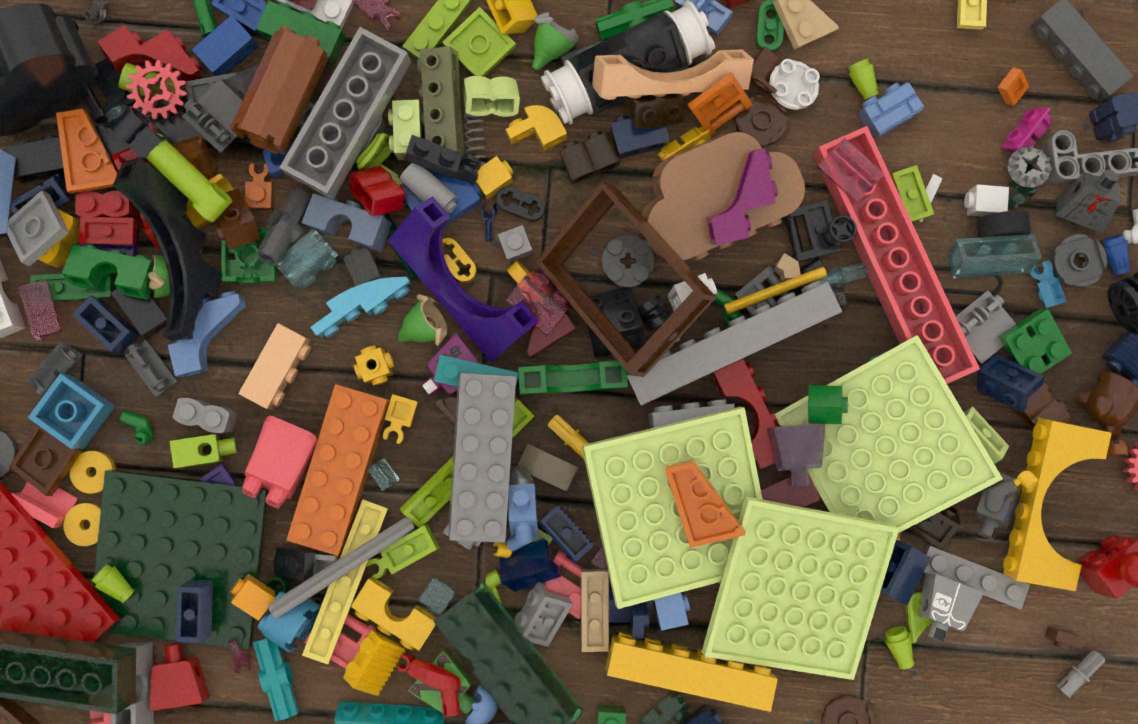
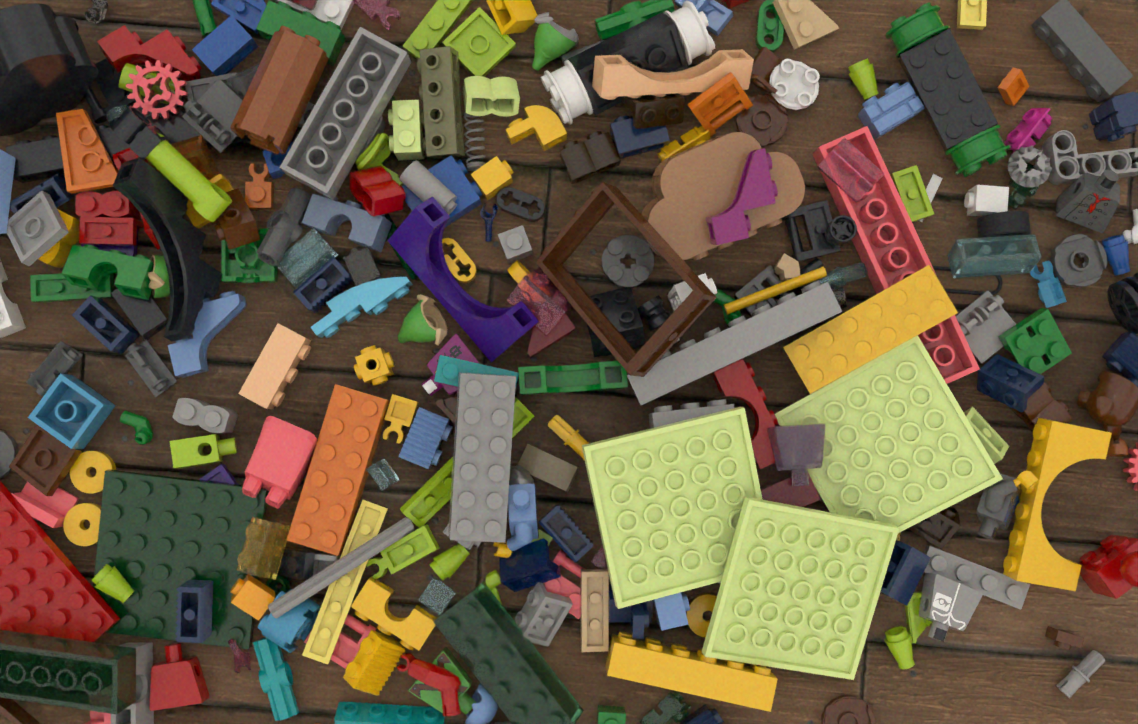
(40, 309): clear pink panel -> none
(263, 548): none -> clear yellow brick
(323, 285): none -> dark blue brick
(425, 438): none -> medium blue brick
(442, 160): black hinge -> none
(449, 561): none -> lime cone
(698, 606): none -> yellow piece
(700, 506): orange wing -> none
(826, 404): green brick -> none
(870, 329): none -> yellow brick
(947, 90): none -> black brick

